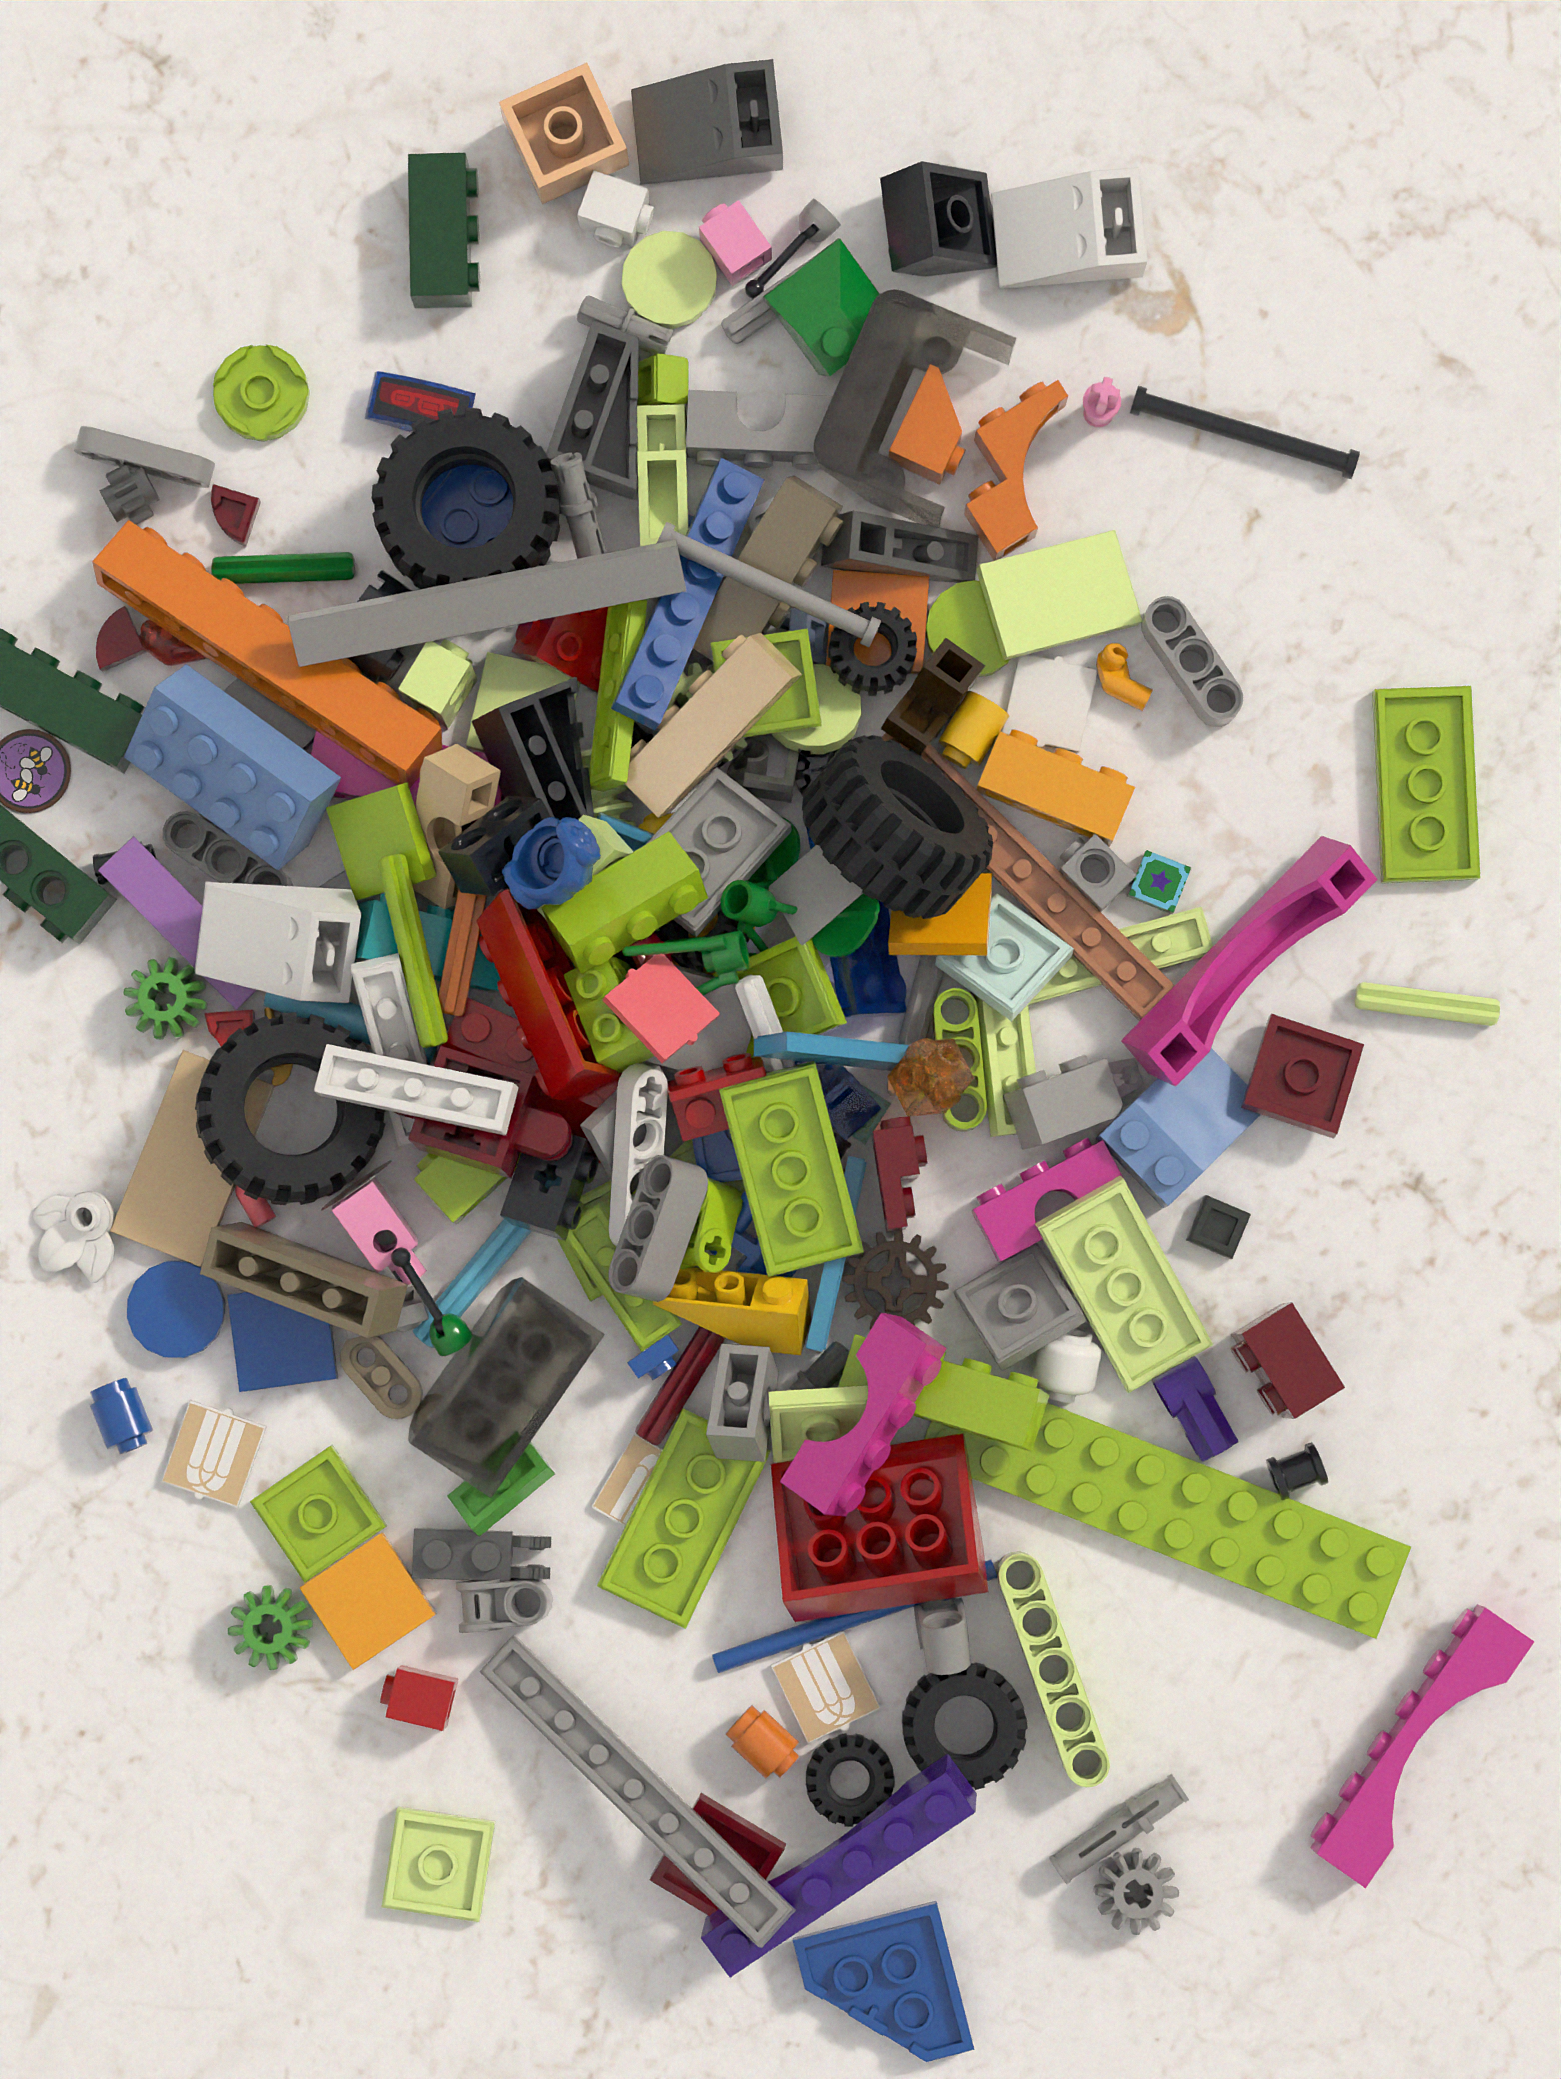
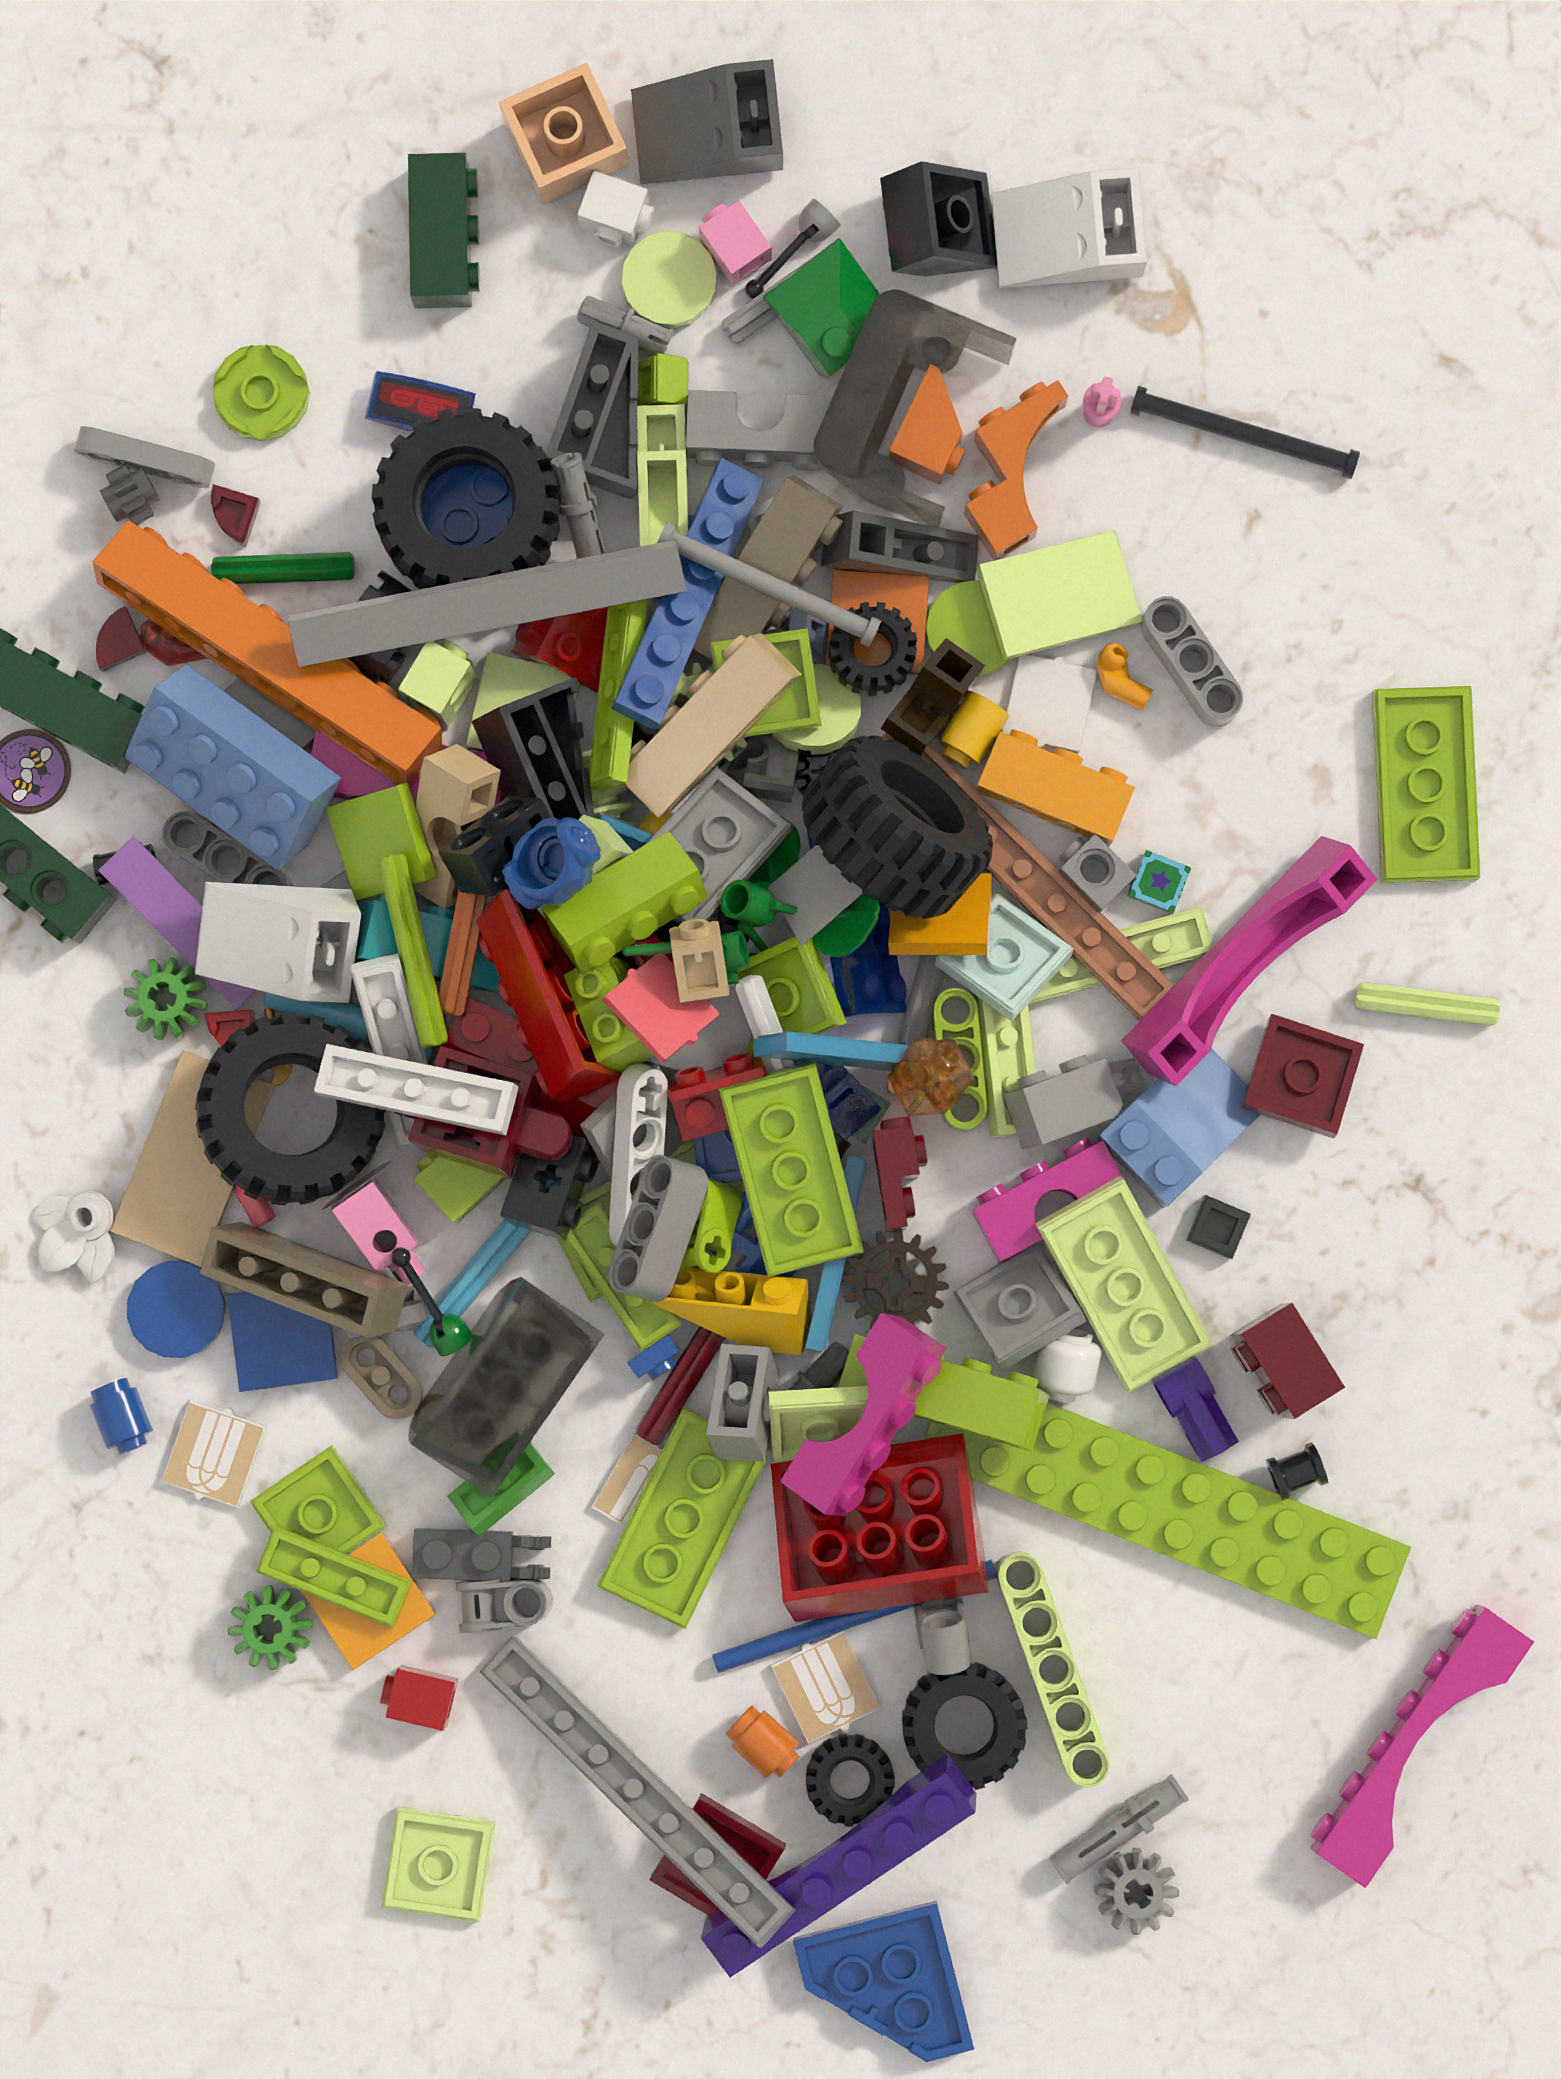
(334, 1576): none -> lime tile
(699, 960): none -> tan bracket

